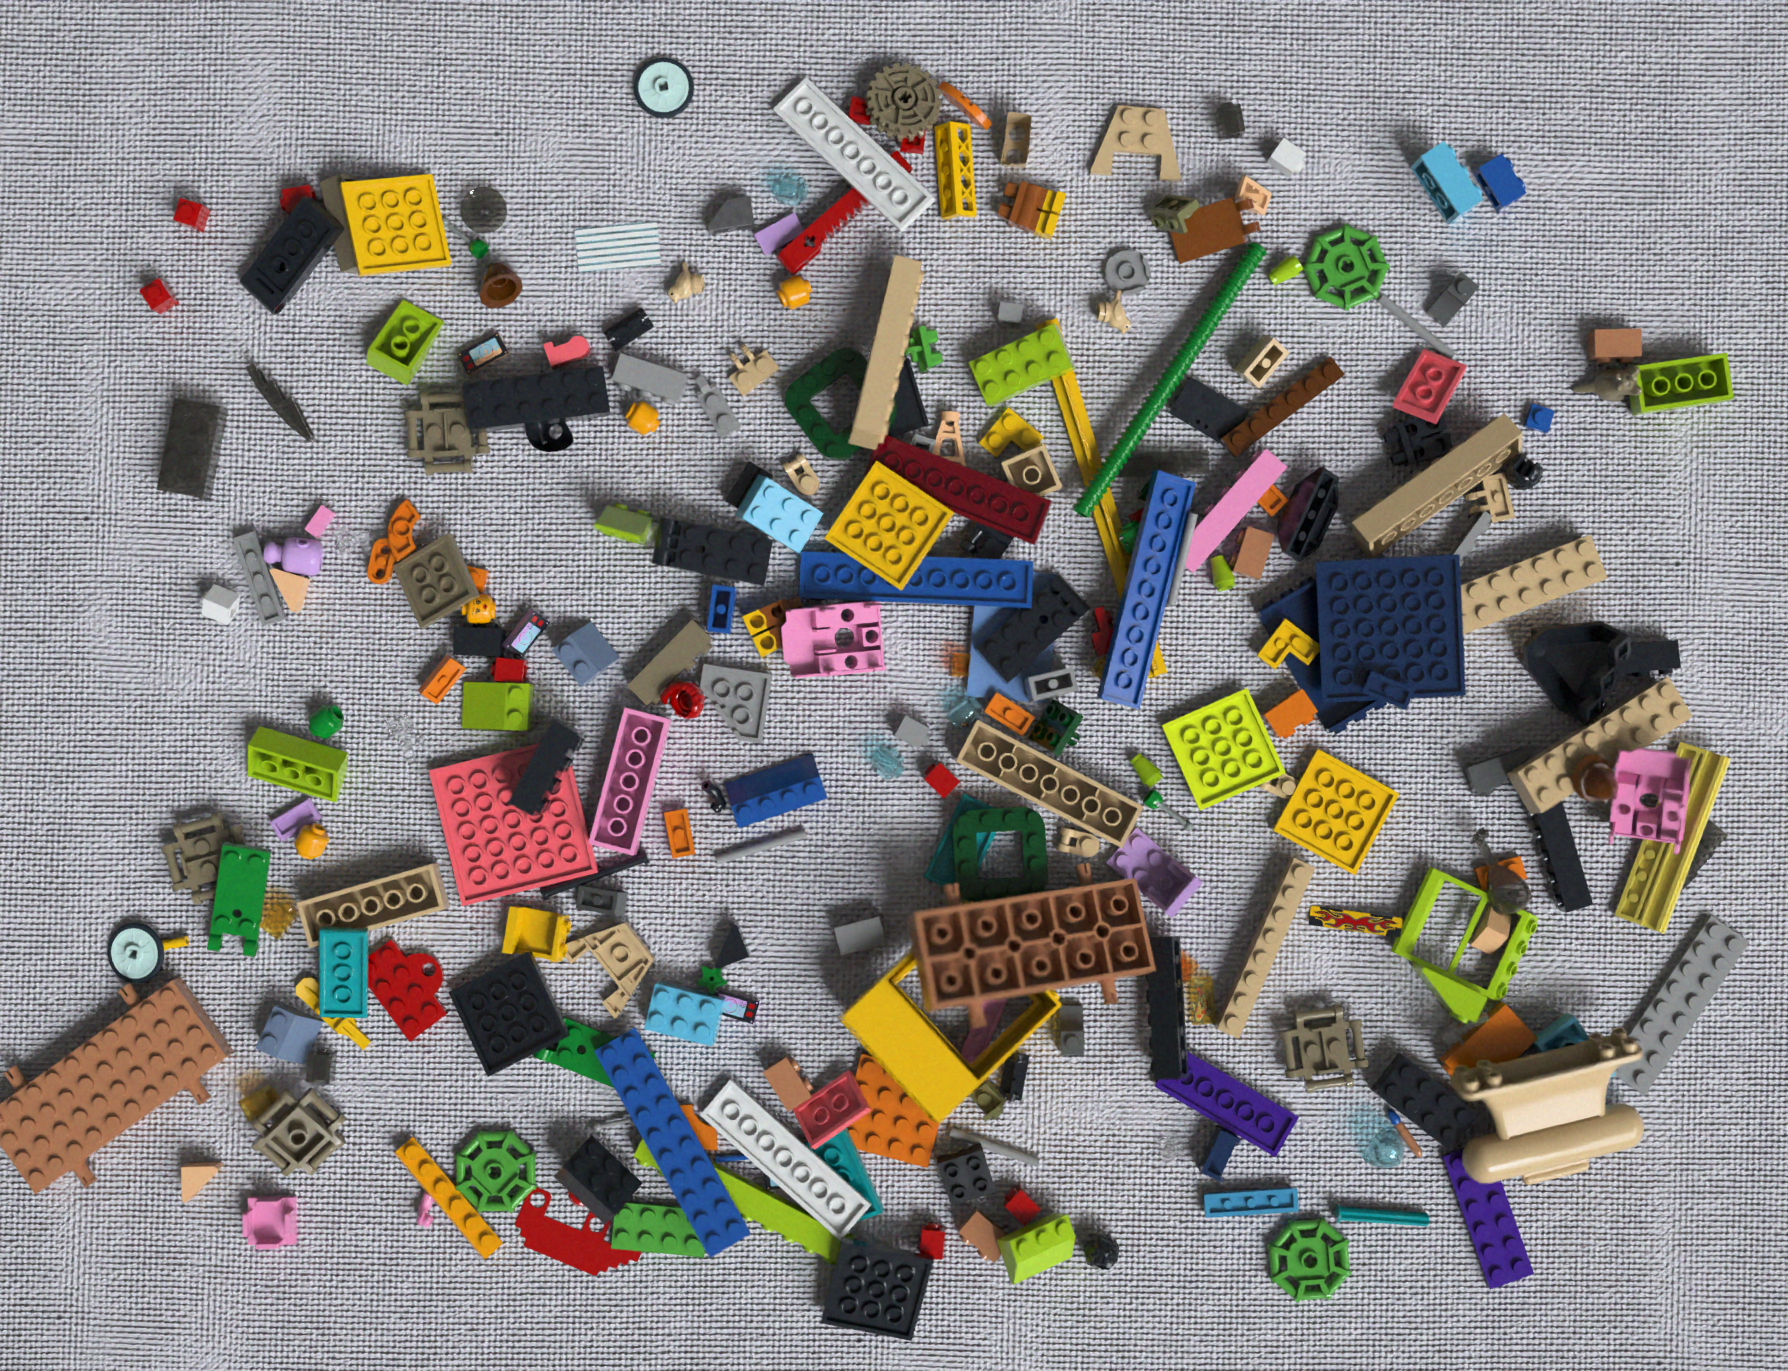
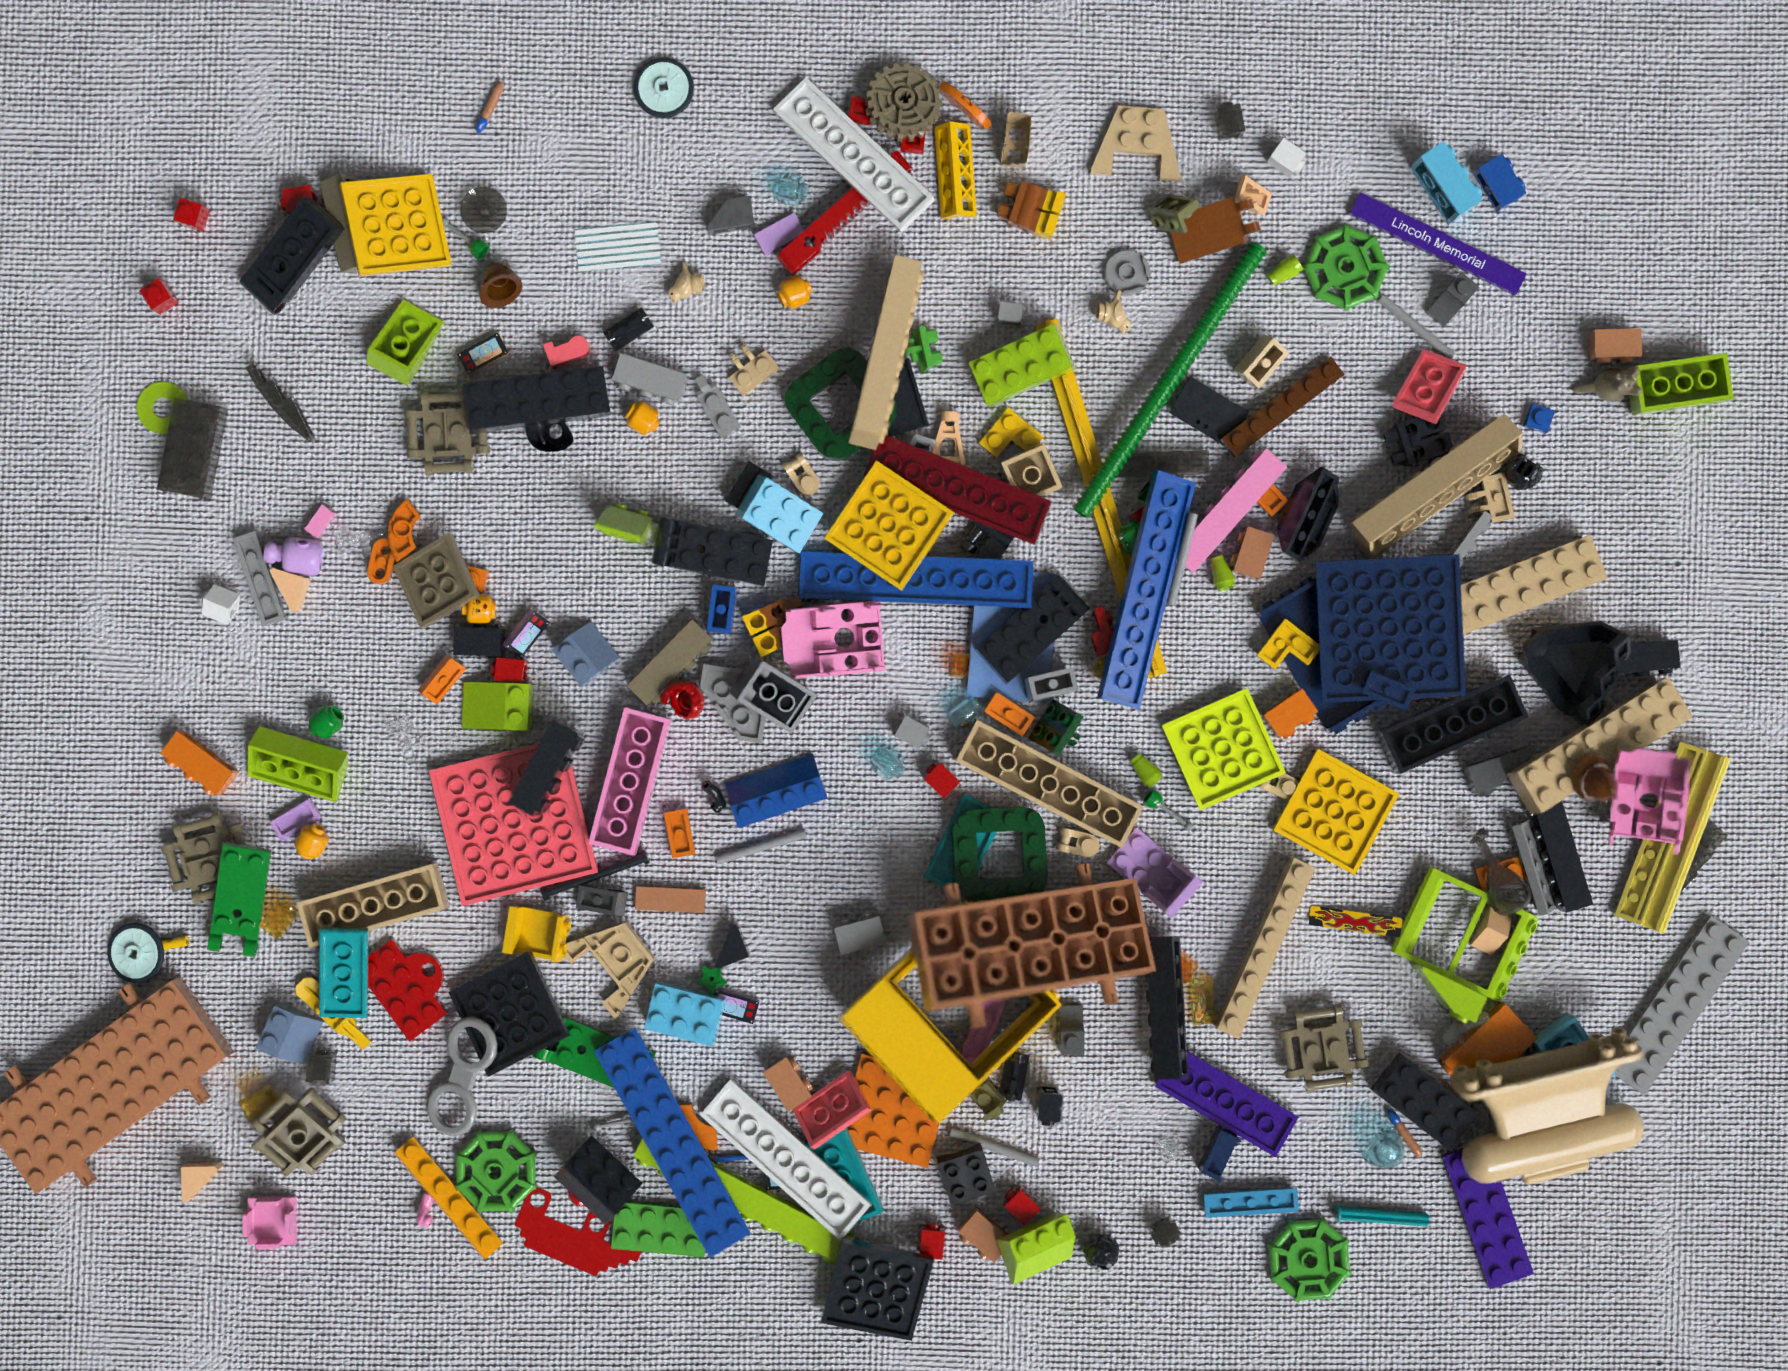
(149, 397): none -> lime gear
(199, 763): none -> orange brick
(462, 1076): none -> light grey bar
(482, 122): none -> nougat piece
(670, 899): none -> nougat tile
(772, 693): none -> black slope
(1048, 1105): none -> black brick
(1165, 1232): none -> clear smoke gear
(1437, 244): none -> dark purple tile
(1452, 724): none -> black brick
(1535, 872): none -> light grey plate

